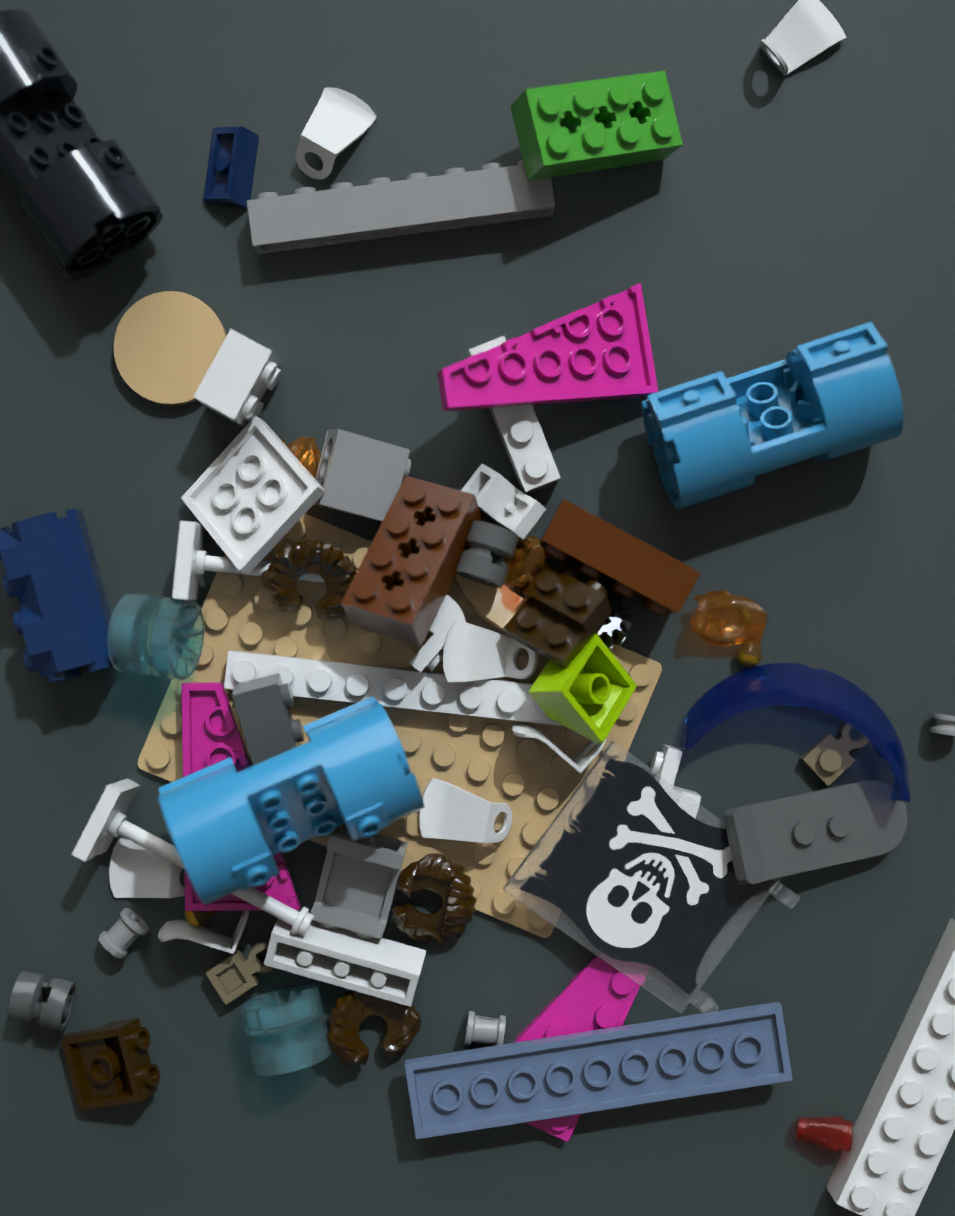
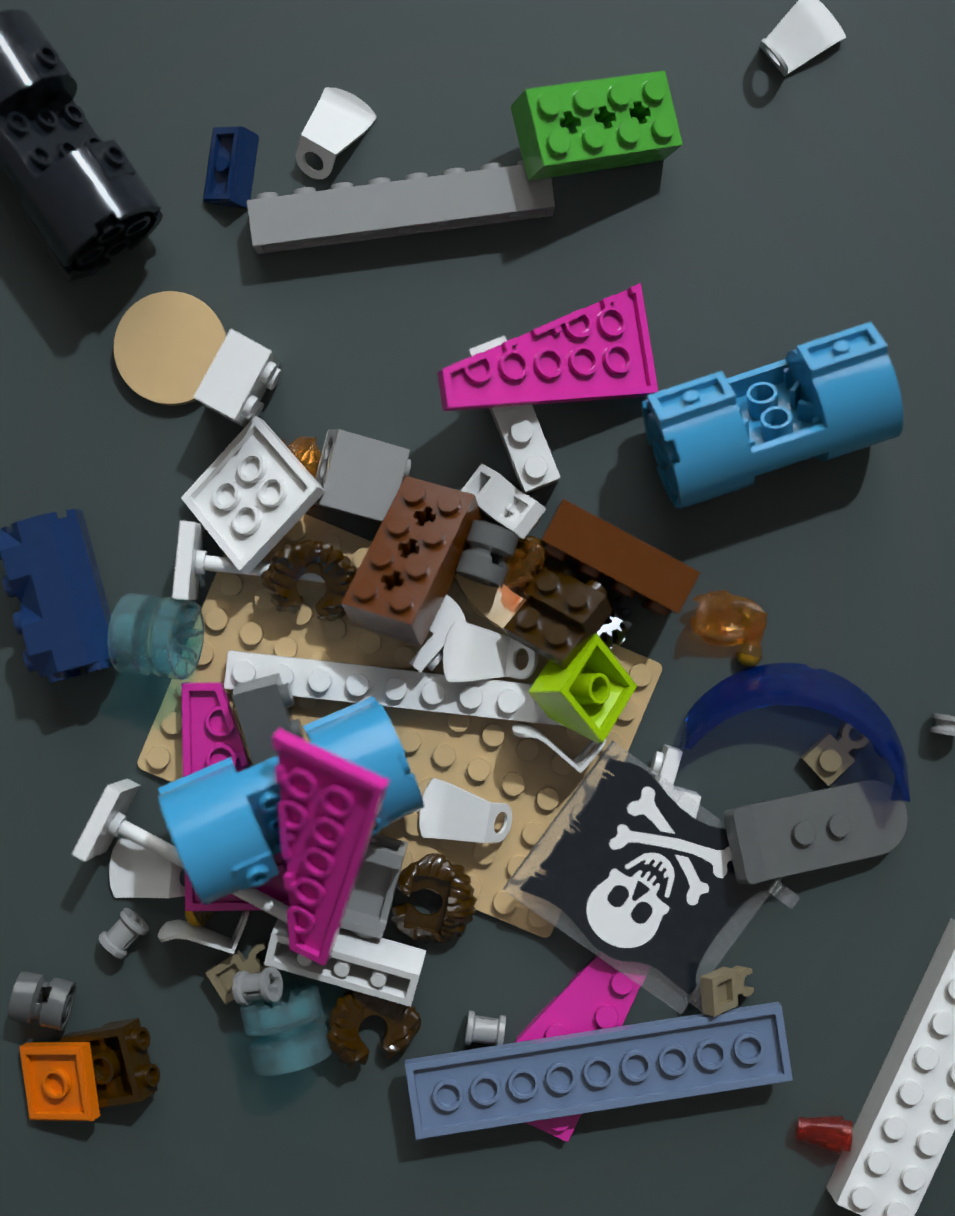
(59, 1081): none -> orange tile
(257, 986): none -> light grey bush
(324, 835): none -> dark pink wing
(721, 989): none -> dark tan plate

